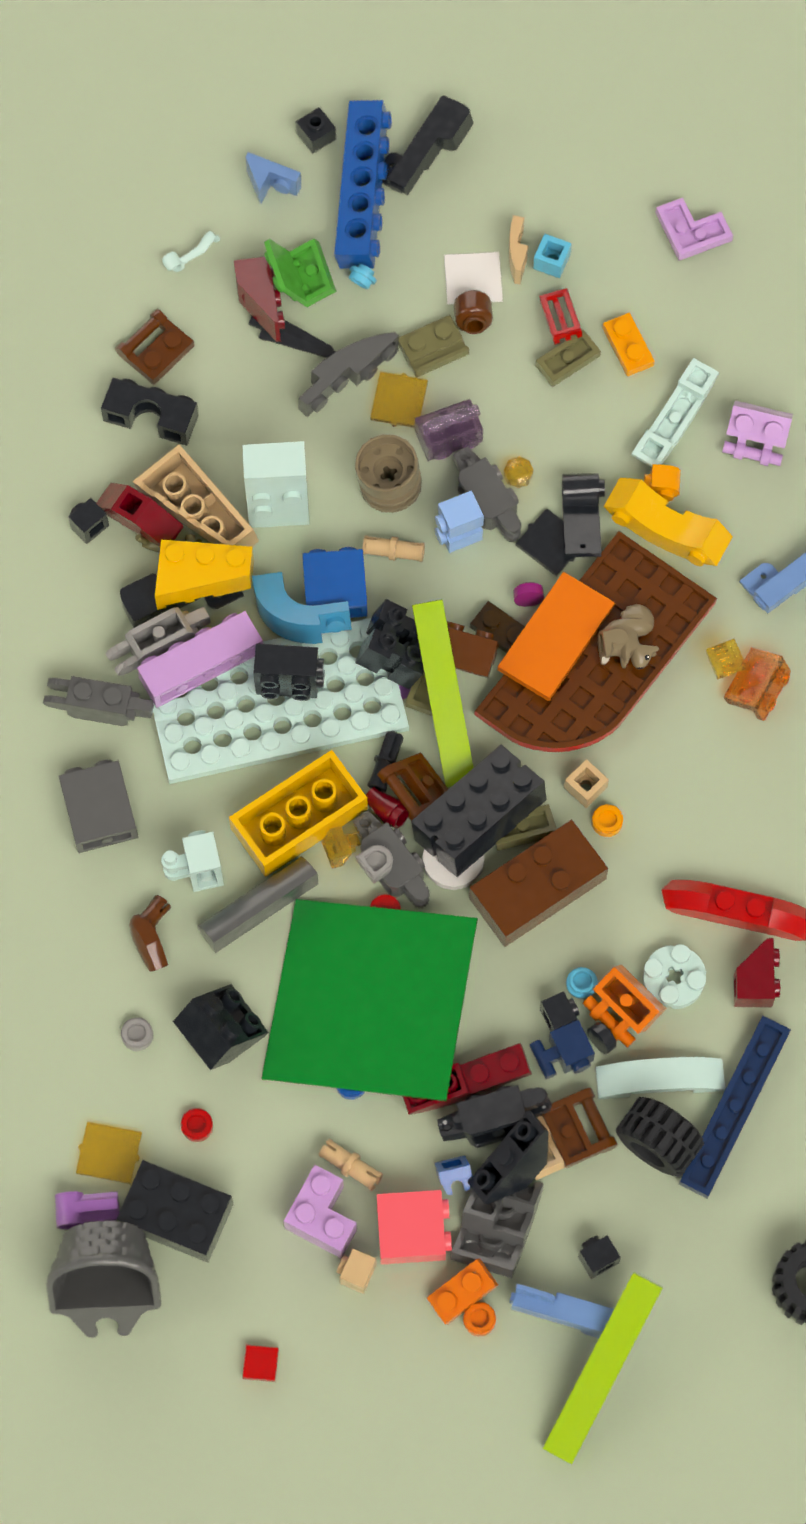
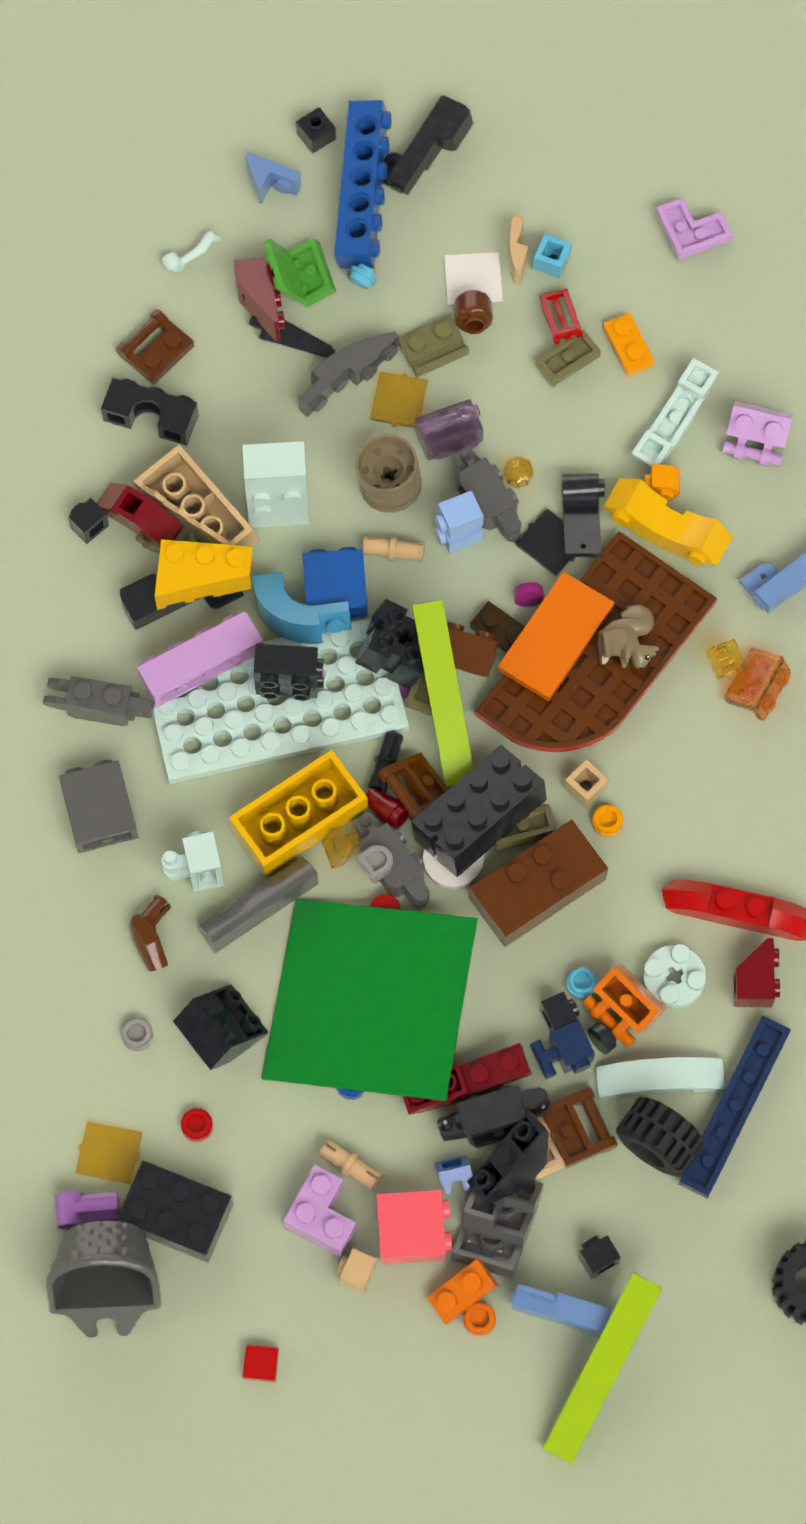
(157, 636): light grey hinge -> none

